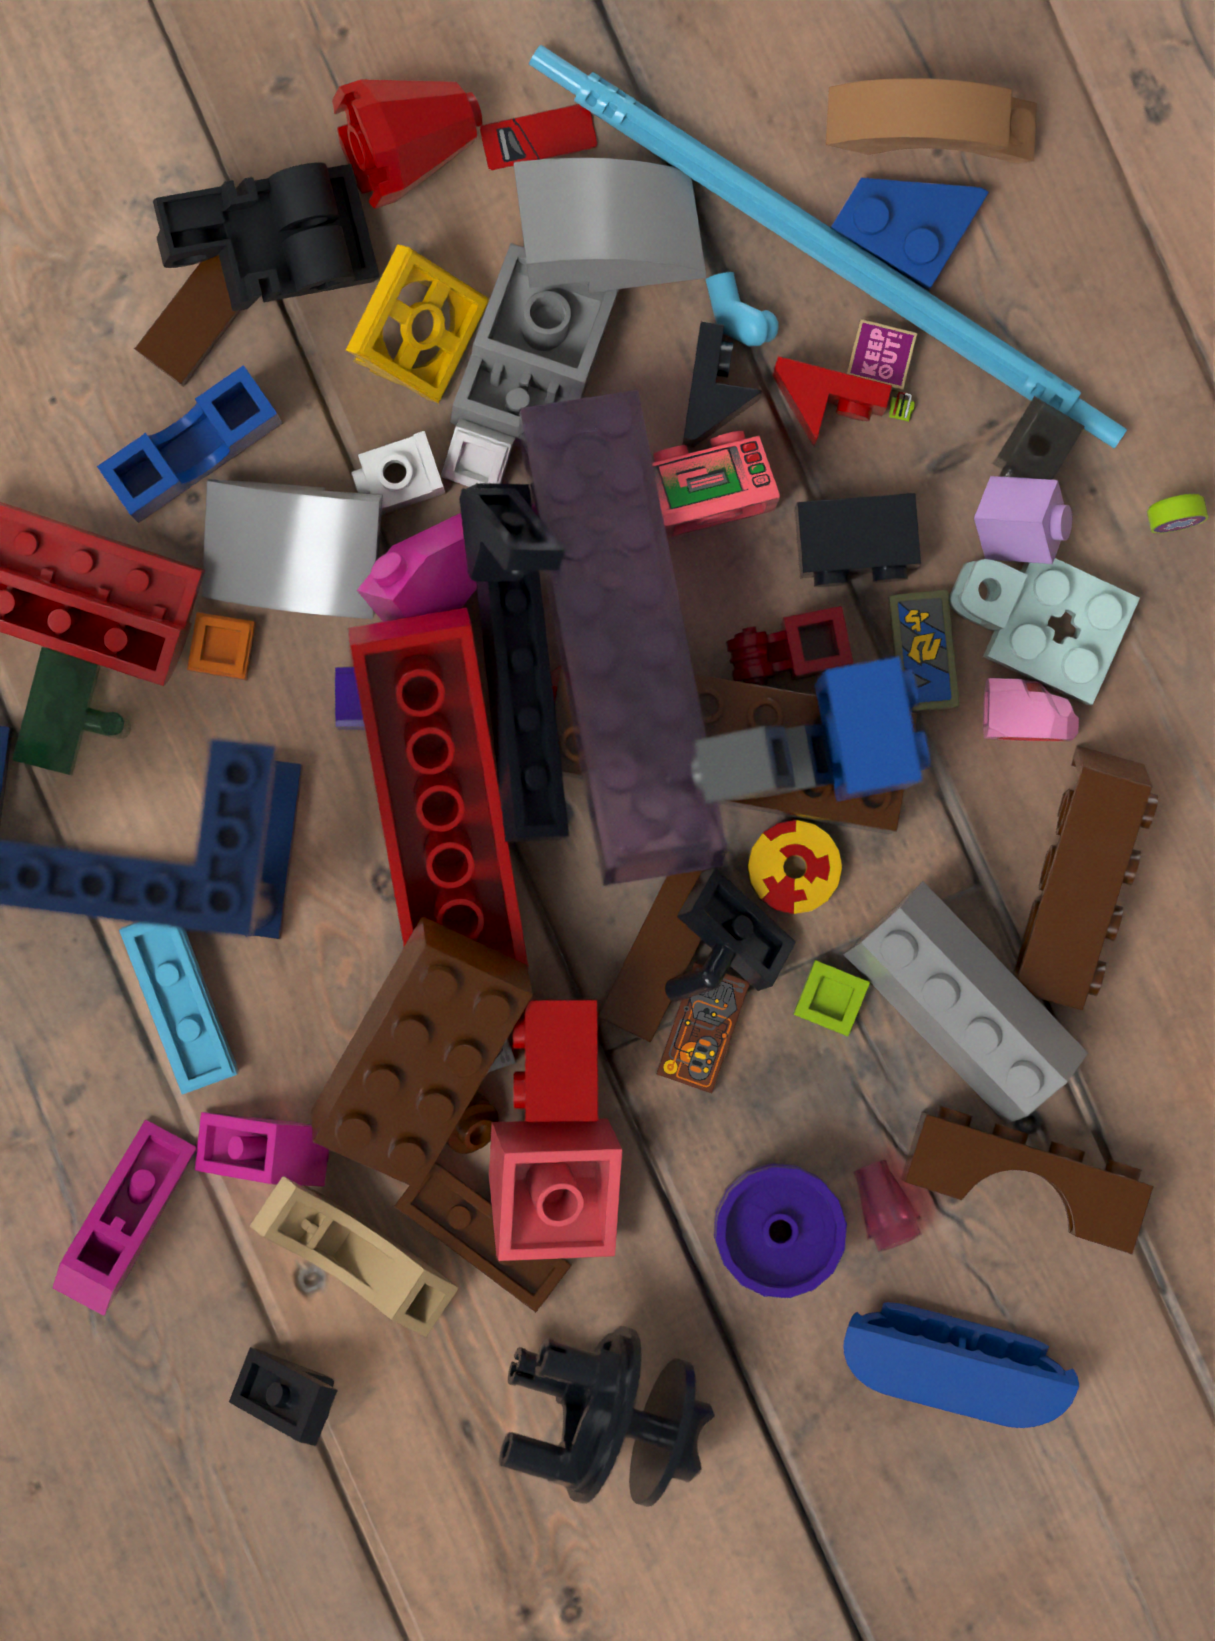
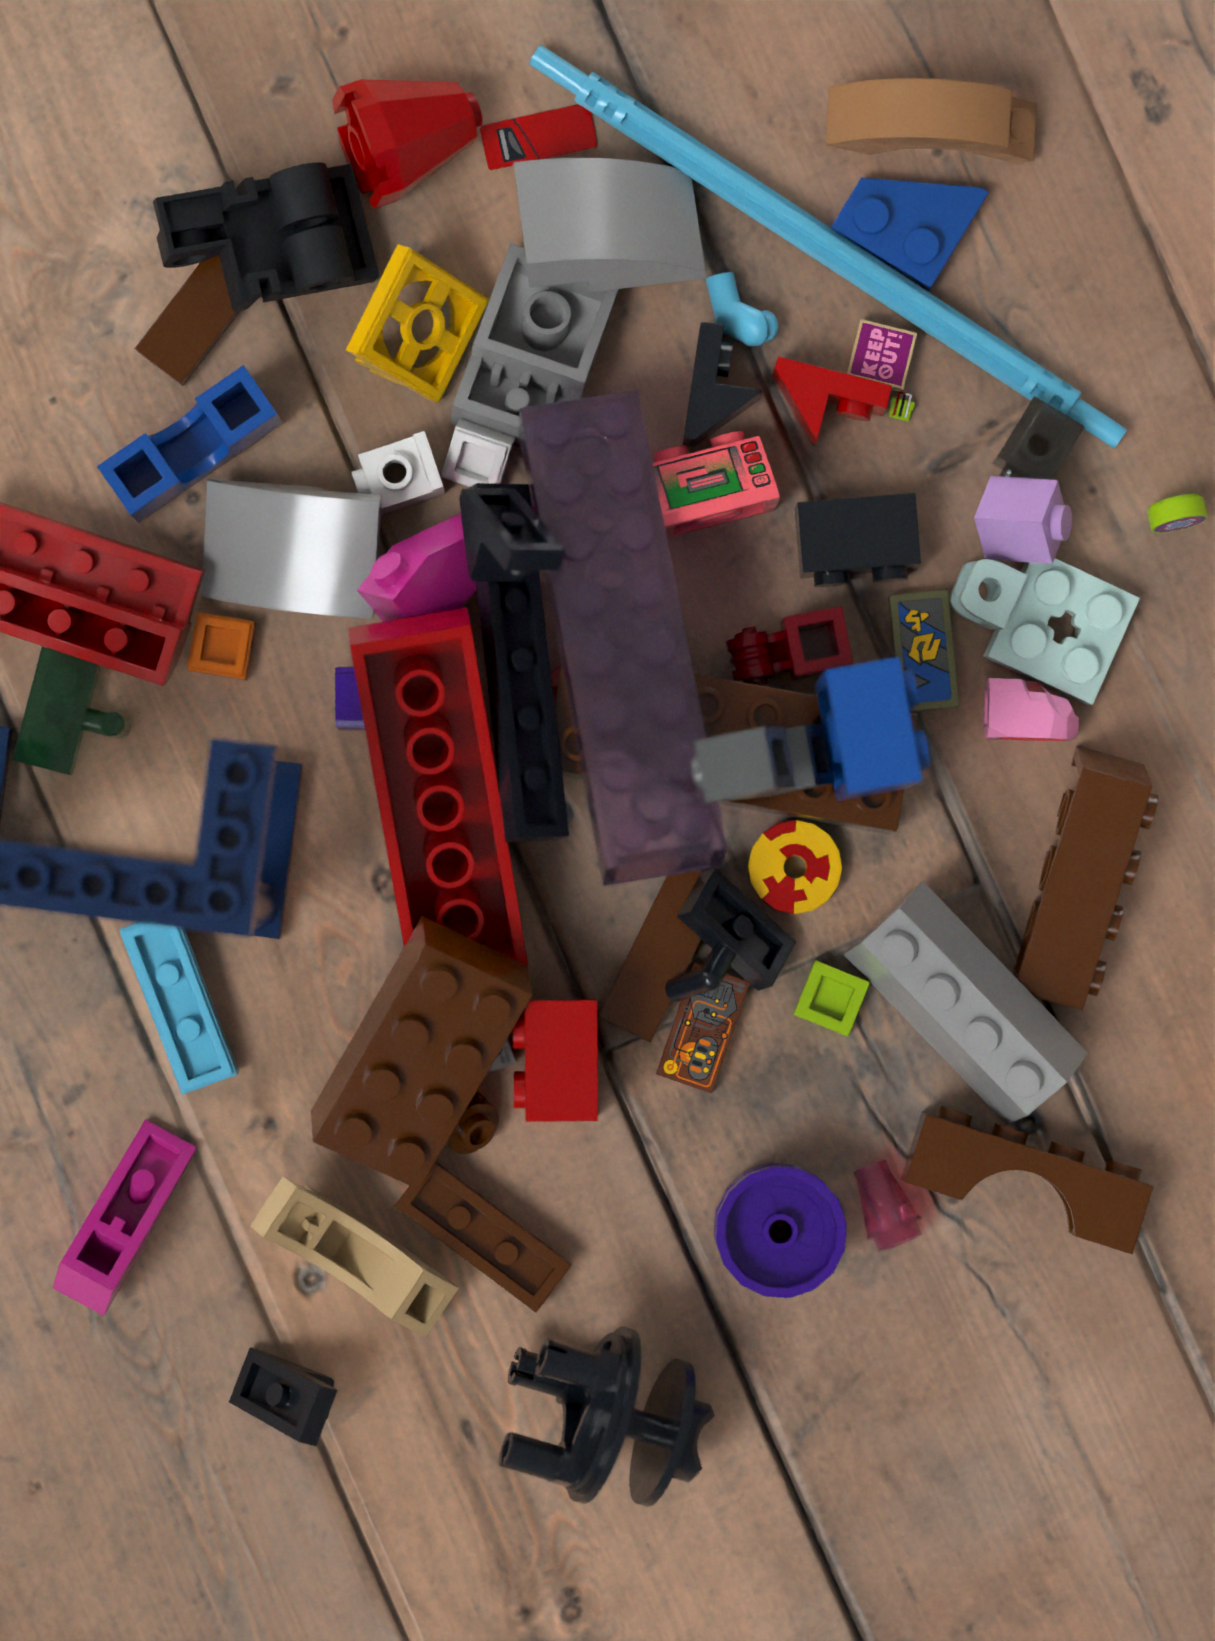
(260, 1150): dark pink slope -> none
(554, 1189): coral slope -> none
(958, 1366): blue brick -> none

